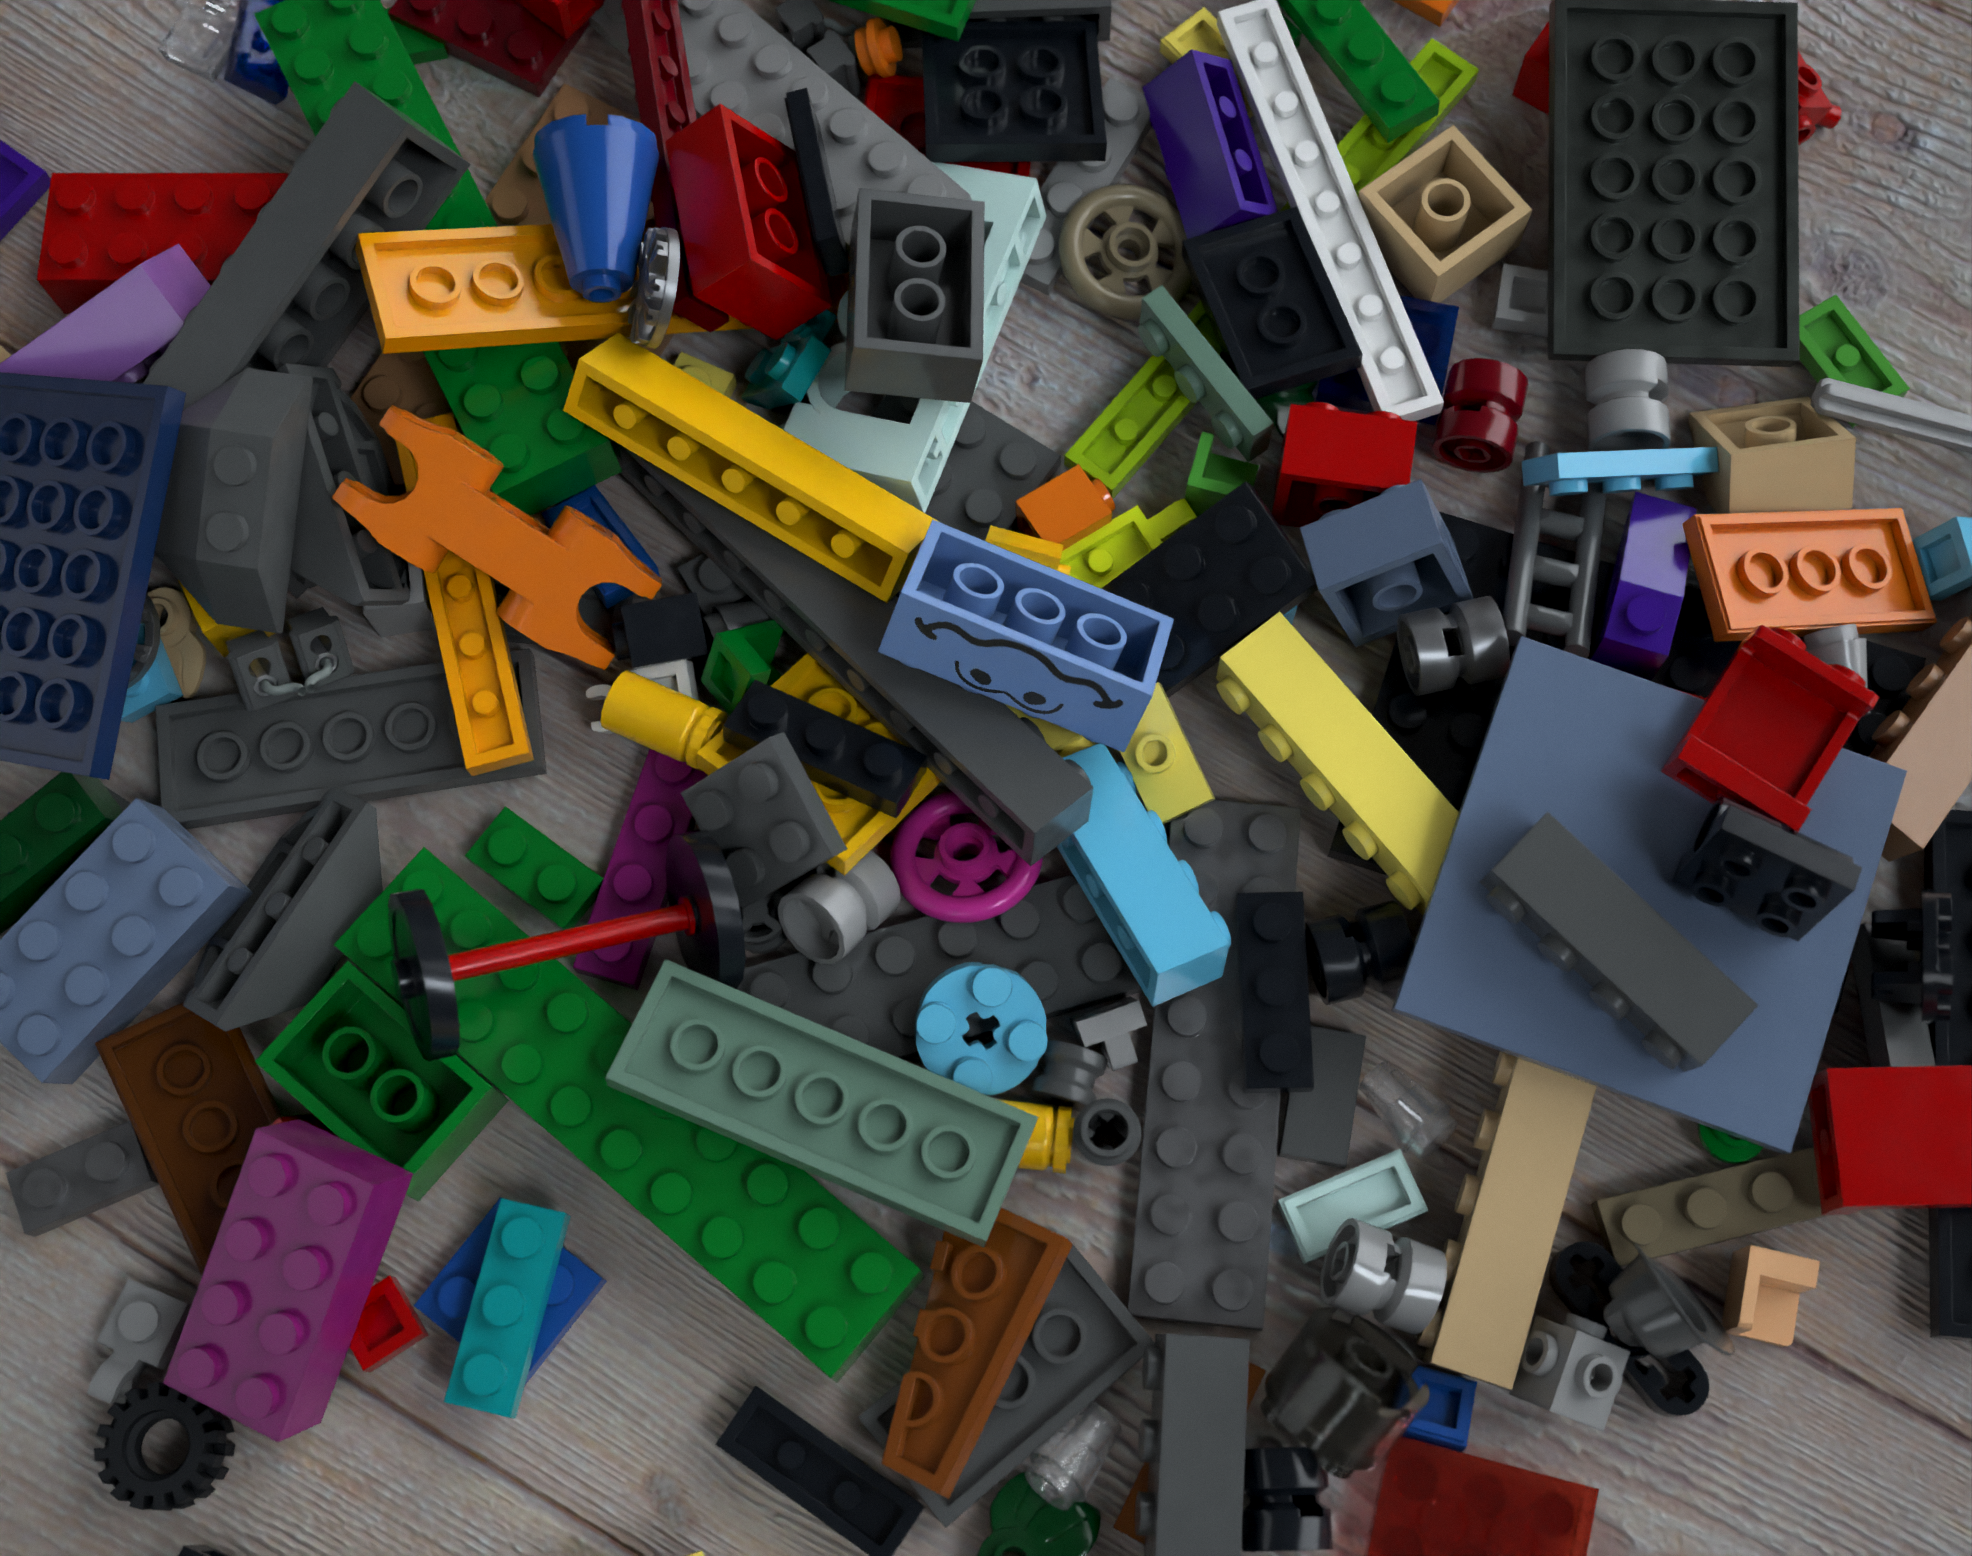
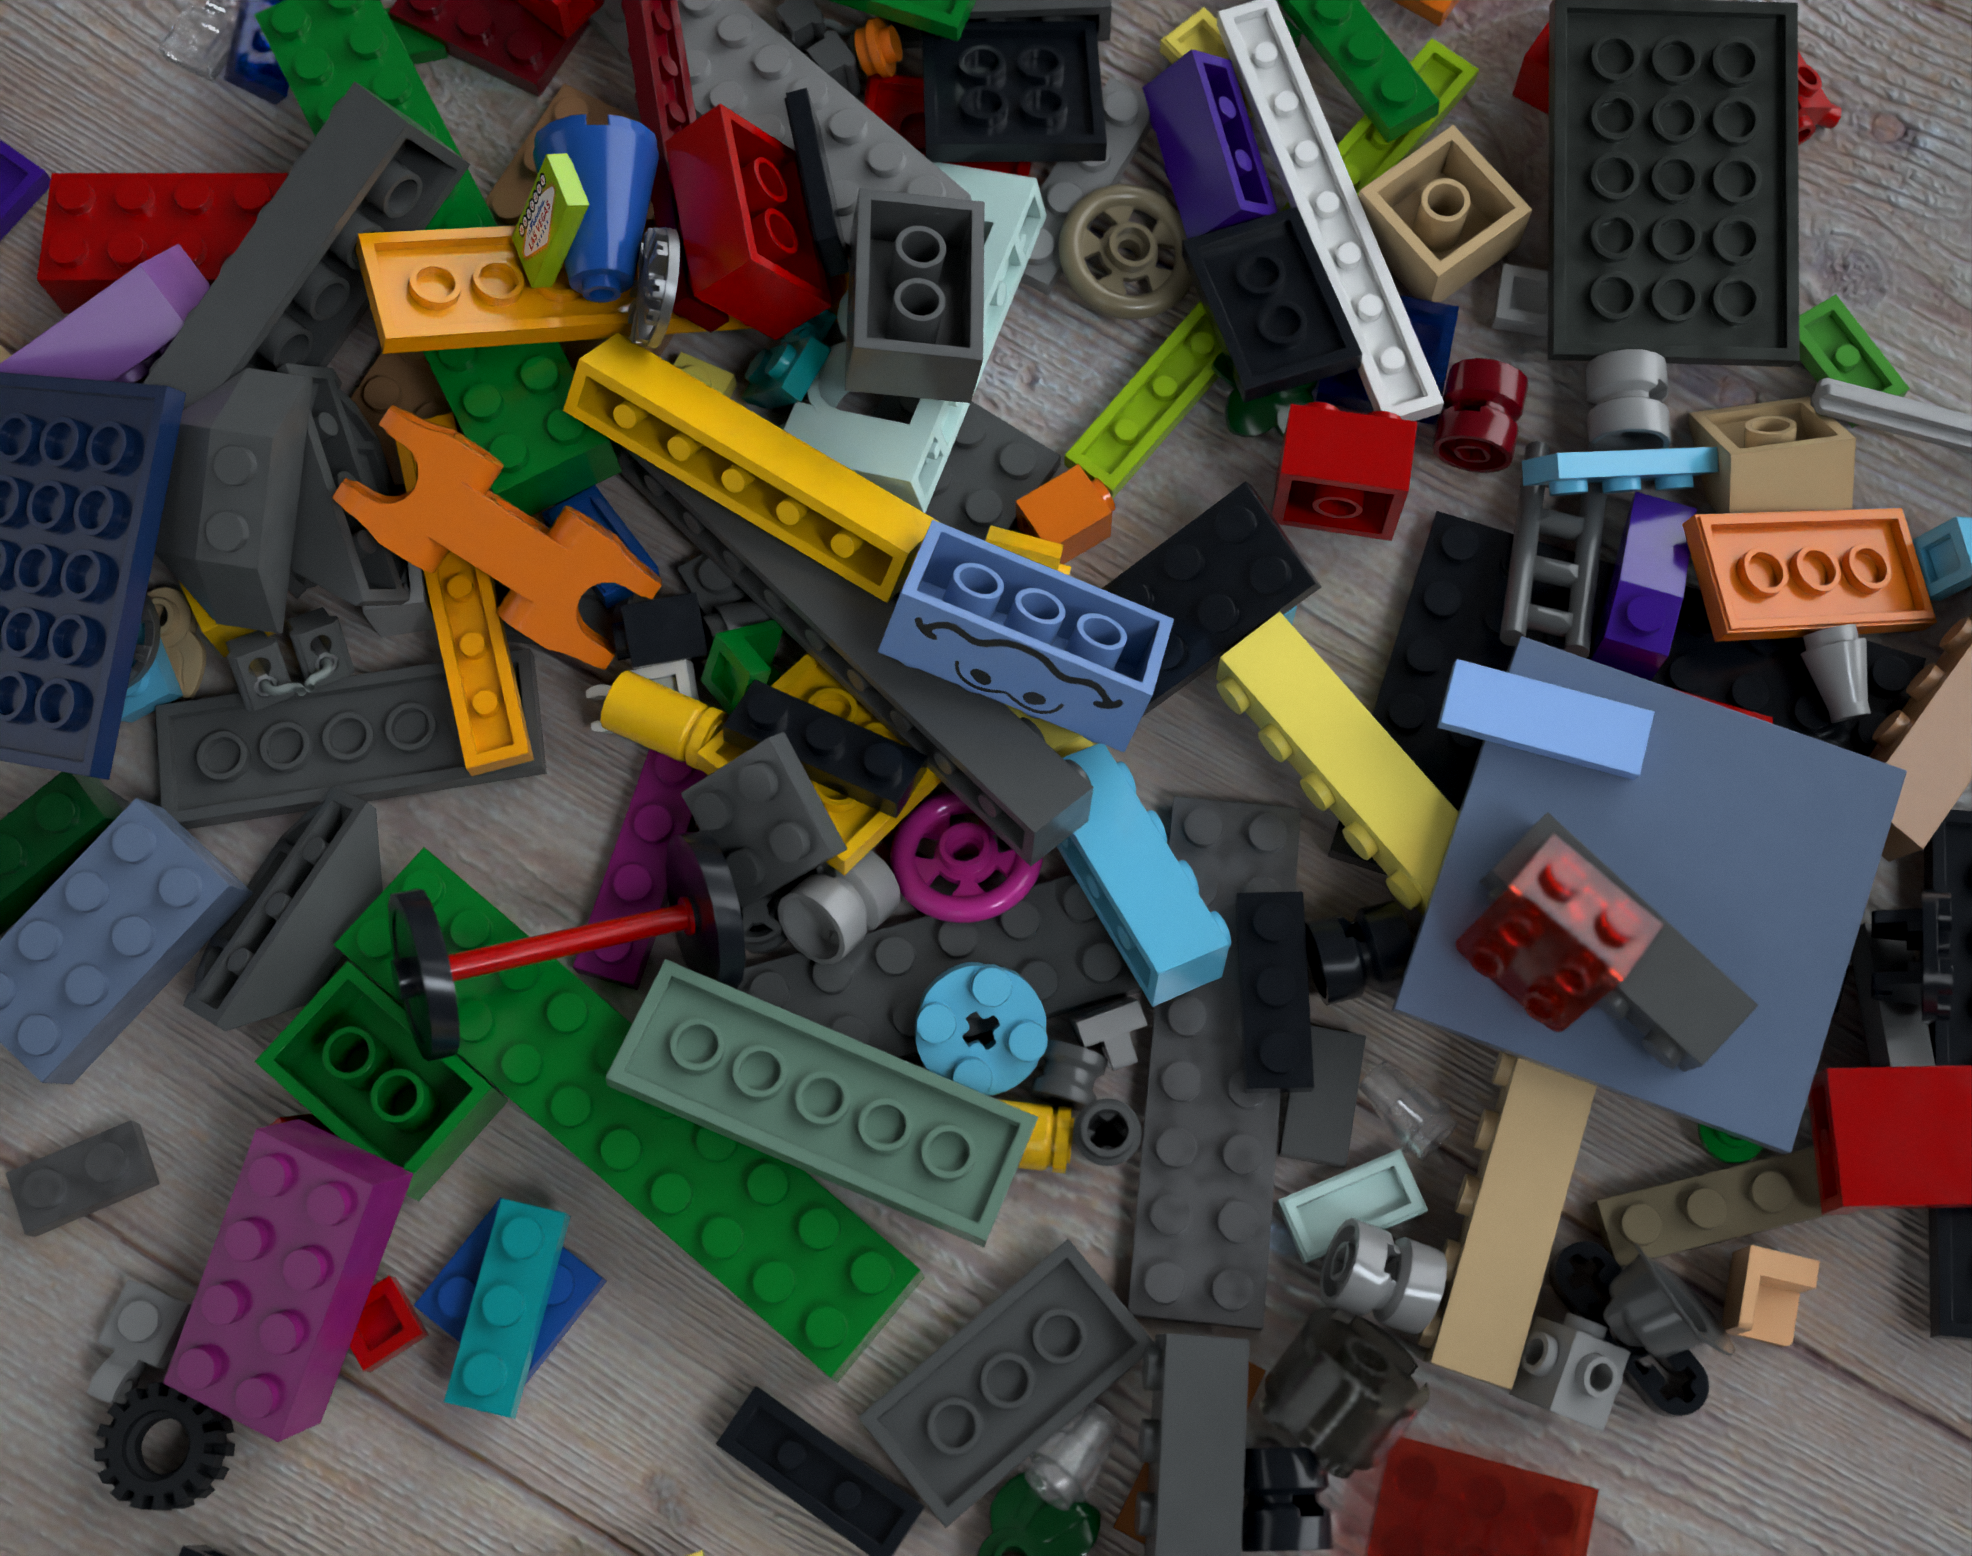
(193, 1110): reddish brown tile -> none
(535, 869): green plate -> none
(550, 220): none -> lime tile
(968, 1344): dark orange wing -> none
(1123, 542): neon yellow plate -> none
(1165, 763): light yellow plate -> none
(1204, 375): sand green plate -> none
(1215, 476): bright green panel -> none
(1385, 561): sand blue brick -> none
(1447, 1413): blue tile -> none
(1474, 639): flat silver wheel -> none
(1546, 719): none -> light blue tile
(1558, 936): none -> clear red bracket
(1765, 872): black plate -> none
(1770, 727): red panel -> none

